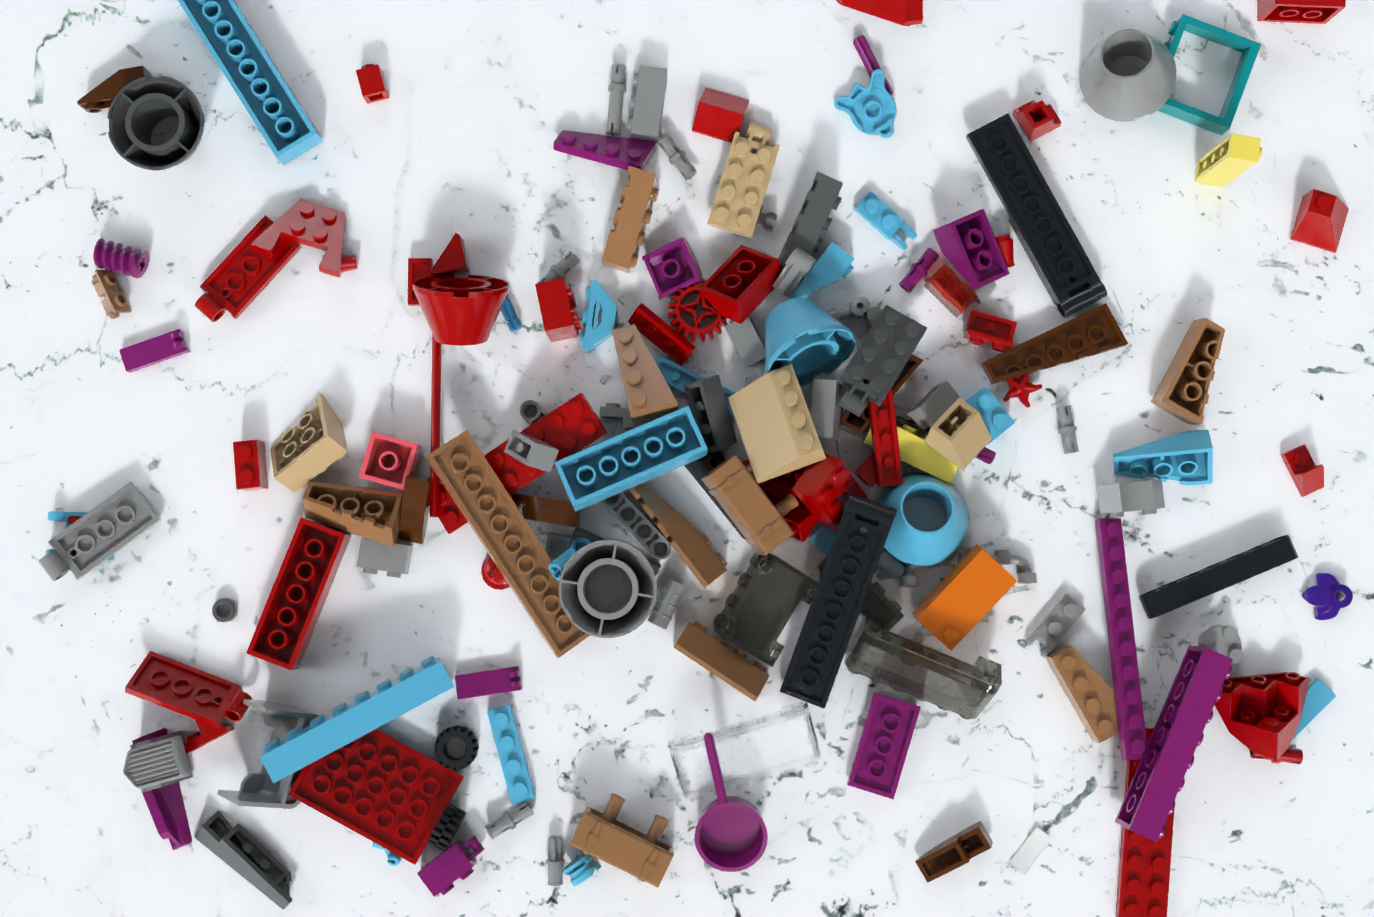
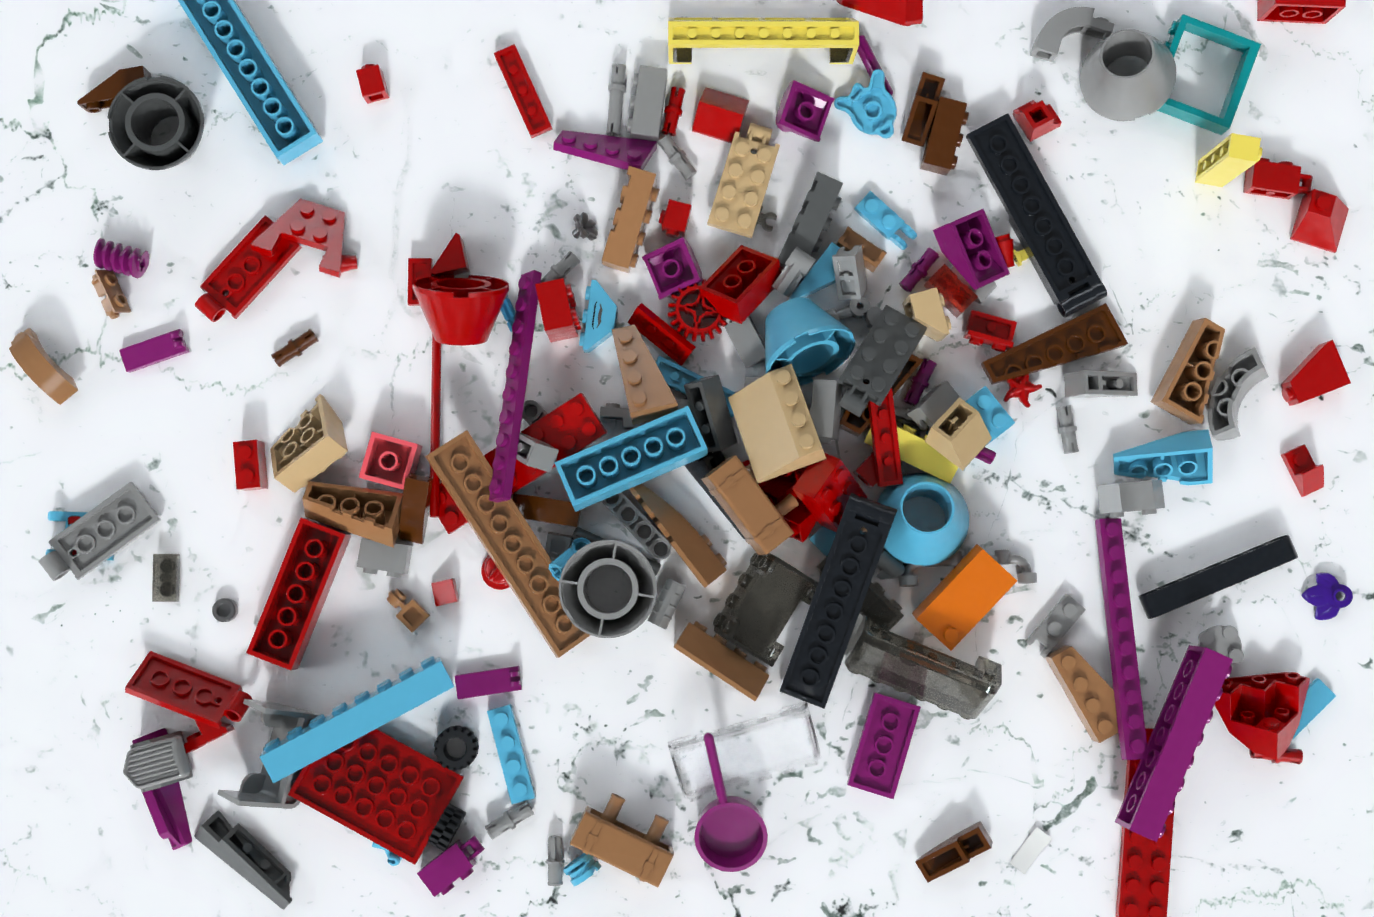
(41, 368): none -> medium nougat arch
(166, 578): none -> clear smoke plate
(294, 347): none -> reddish brown pin
(412, 614): none -> medium nougat plate
(445, 592): none -> slope
(515, 388): none -> magenta plate
(523, 91): none -> red plate
(584, 227): none -> flat silver plant
(673, 111): none -> red pin
(675, 218): none -> red brick
(803, 111): none -> magenta slope
(834, 33): none -> light yellow window
(850, 273): none -> light grey hinge
(871, 254): none -> medium nougat hinge
(920, 382): none -> magenta pin
(923, 109): none -> reddish brown slope
(927, 309): none -> tan slope
(944, 136): none -> reddish brown brick
(1020, 256): none -> light yellow piece
(1065, 23): none -> light grey arch
(1100, 384): none -> light grey slope
(1230, 391): none -> light grey brick
(1276, 179): none -> red brick
(1316, 375): none -> red slope

